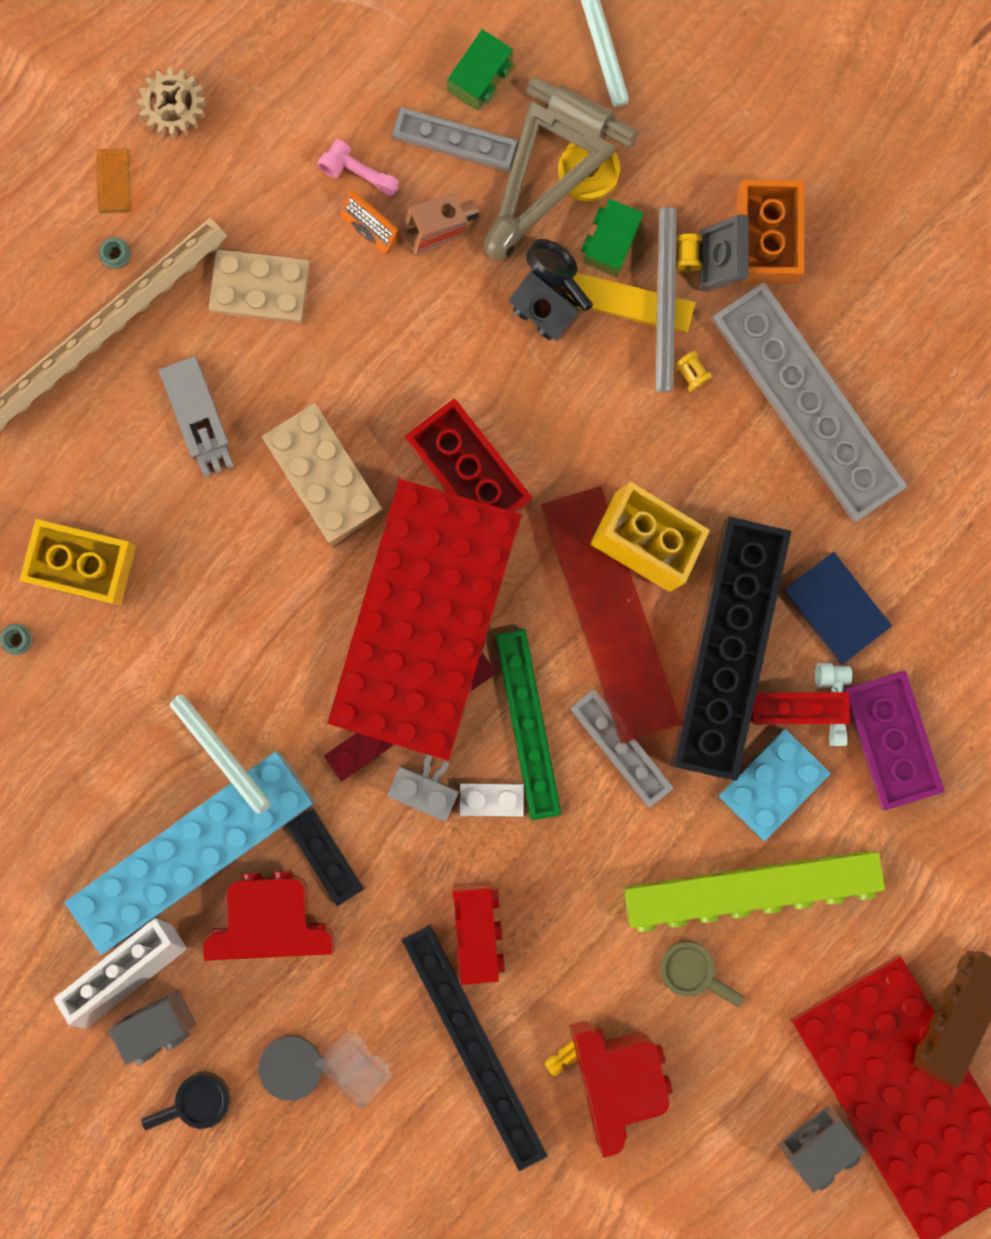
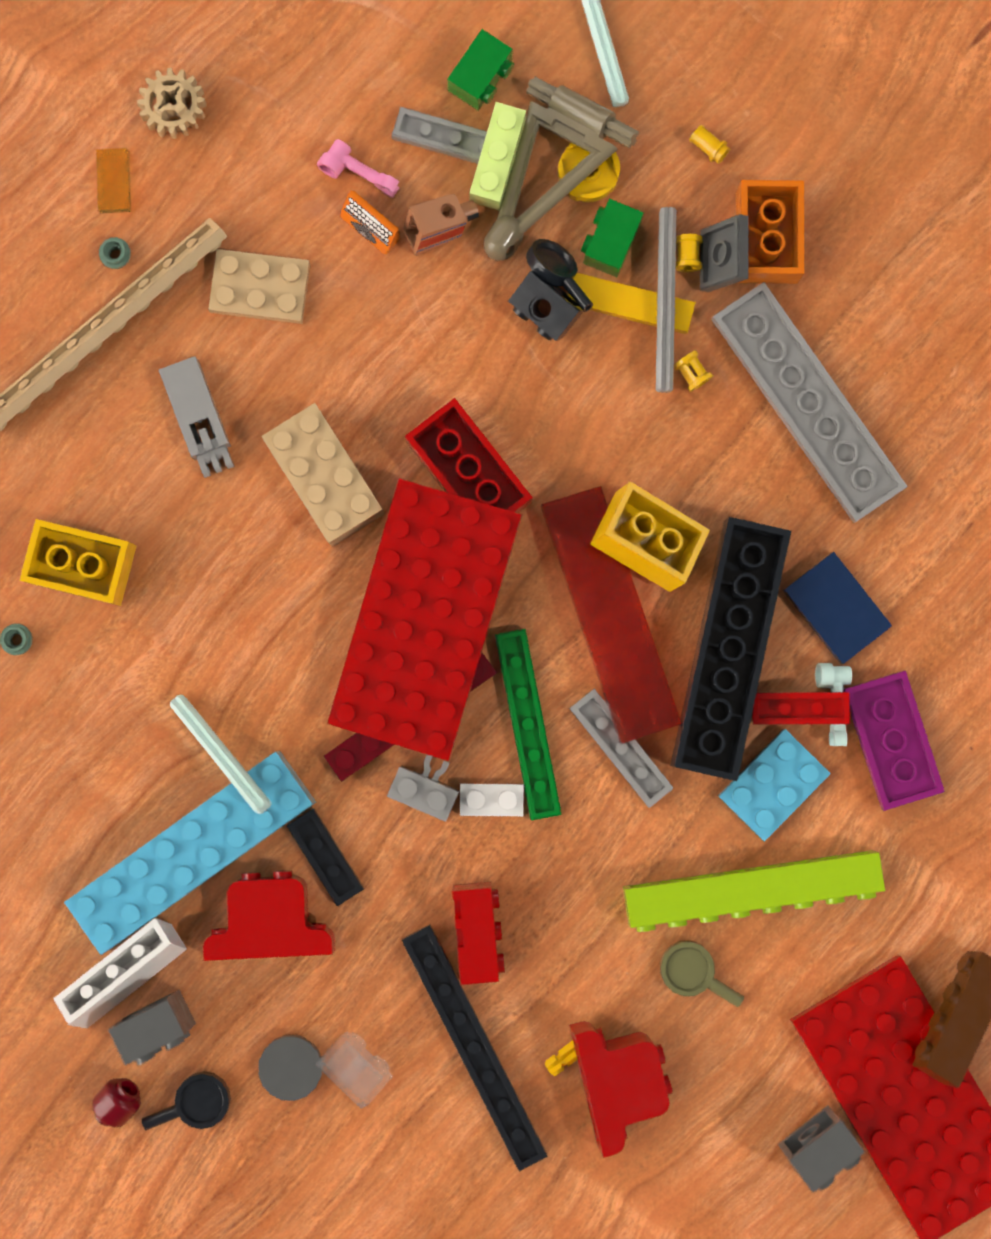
(116, 1102): none -> dark red head
(497, 155): none -> yellowish green brick
(709, 144): none -> yellow pin

